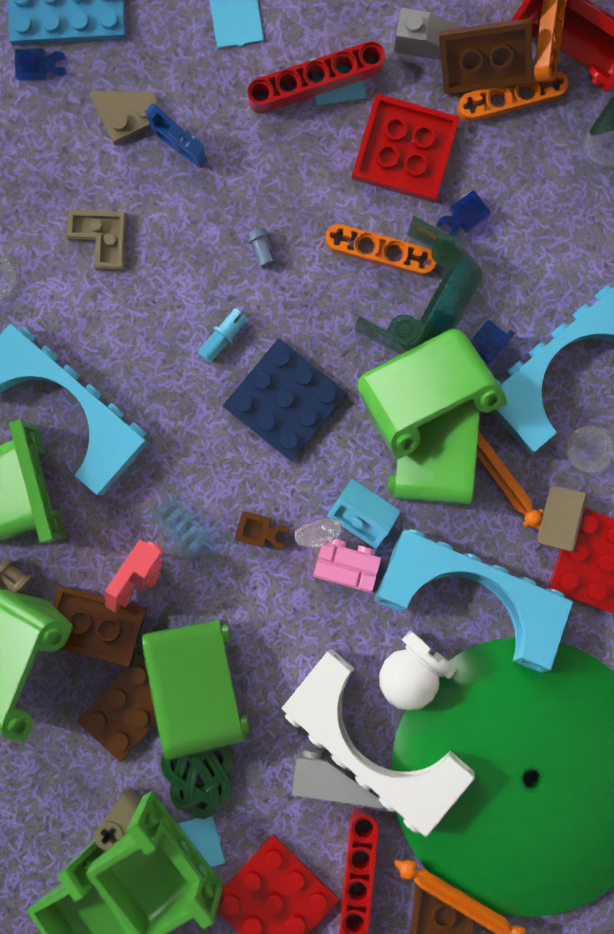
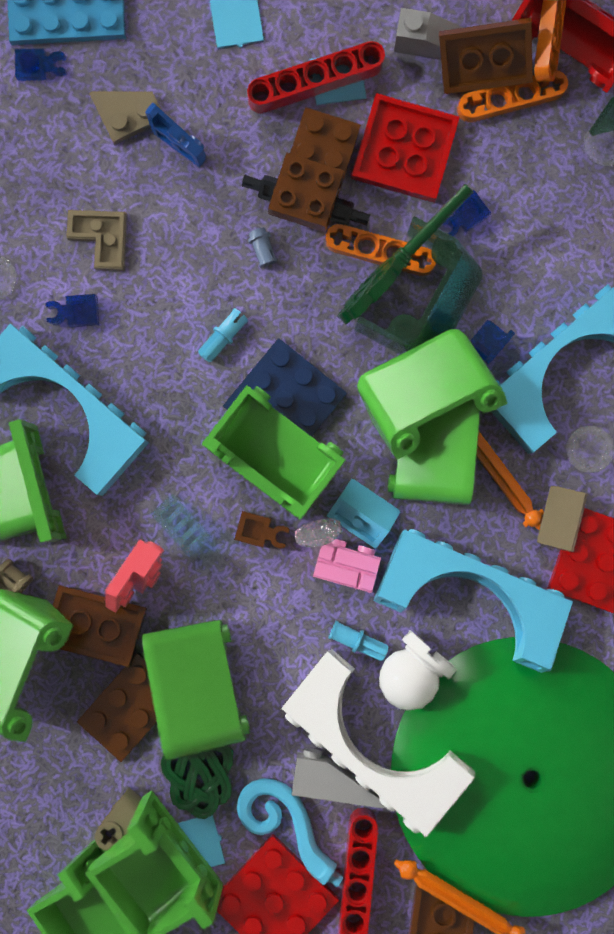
(78, 311): none -> clear blue plate
(273, 452): none -> bright green windscreen
(313, 174): none -> reddish brown piece
(314, 860): none -> medium azure plant
(358, 641): none -> medium azure axle
(390, 269): none -> dark green piece

